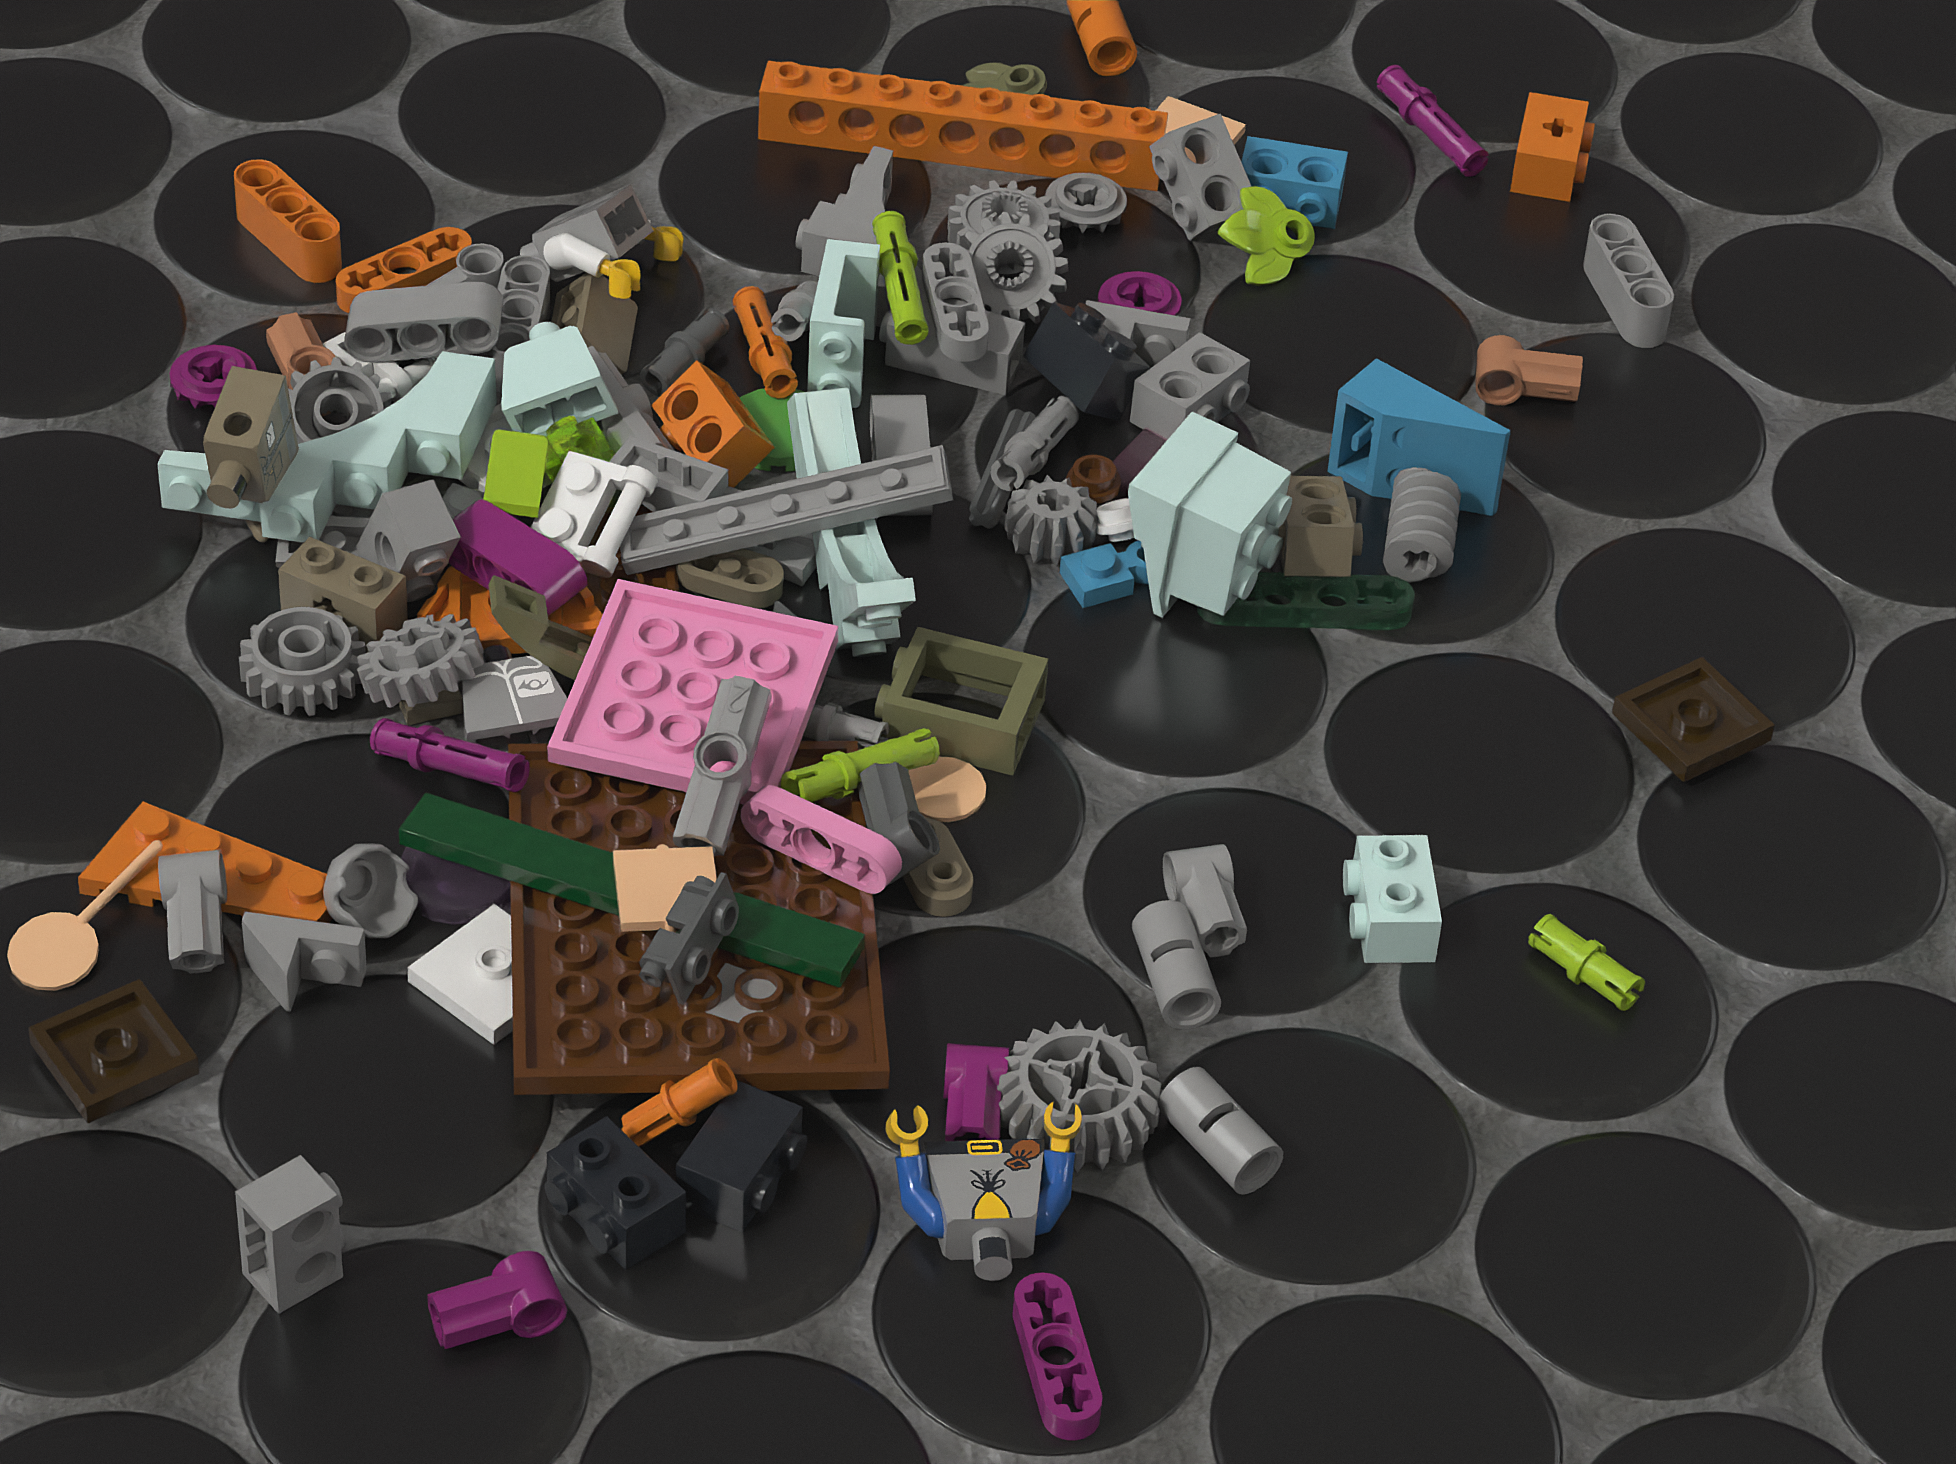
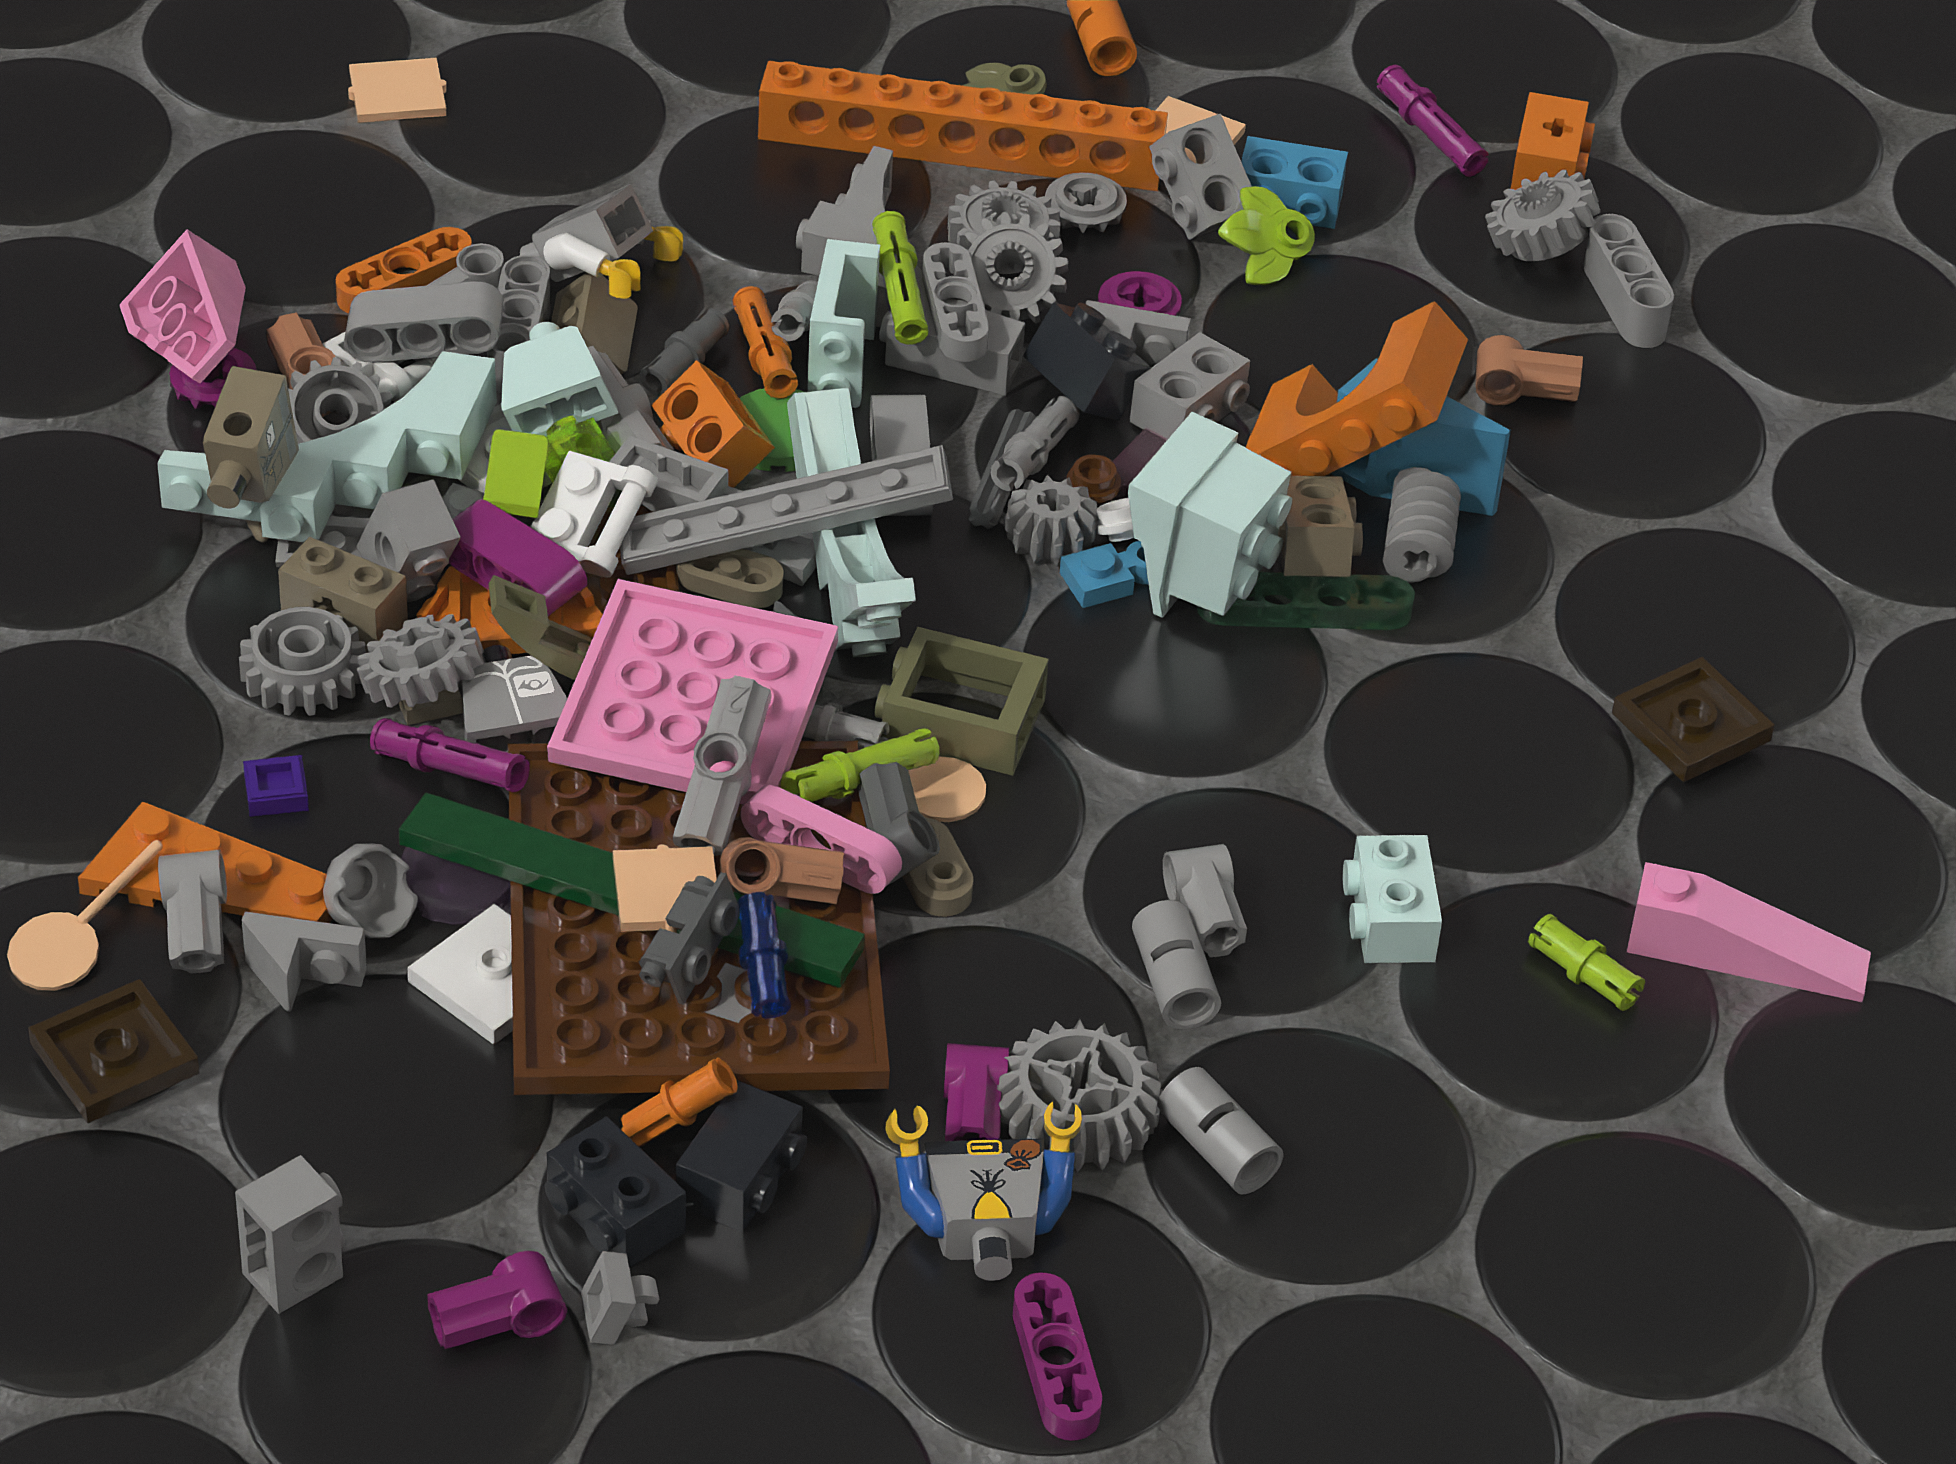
(188, 306): none -> bright pink wedge
(275, 785): none -> dark purple tile
(288, 220): orange beam -> none
(397, 90): none -> light nougat piece
(615, 1298): none -> light grey tile
(763, 955): none -> clear blue pin
(788, 870): none -> nougat piece
(1403, 392): none -> orange arch
(1543, 216): none -> light grey gear
(1721, 929): none -> bright pink wedge

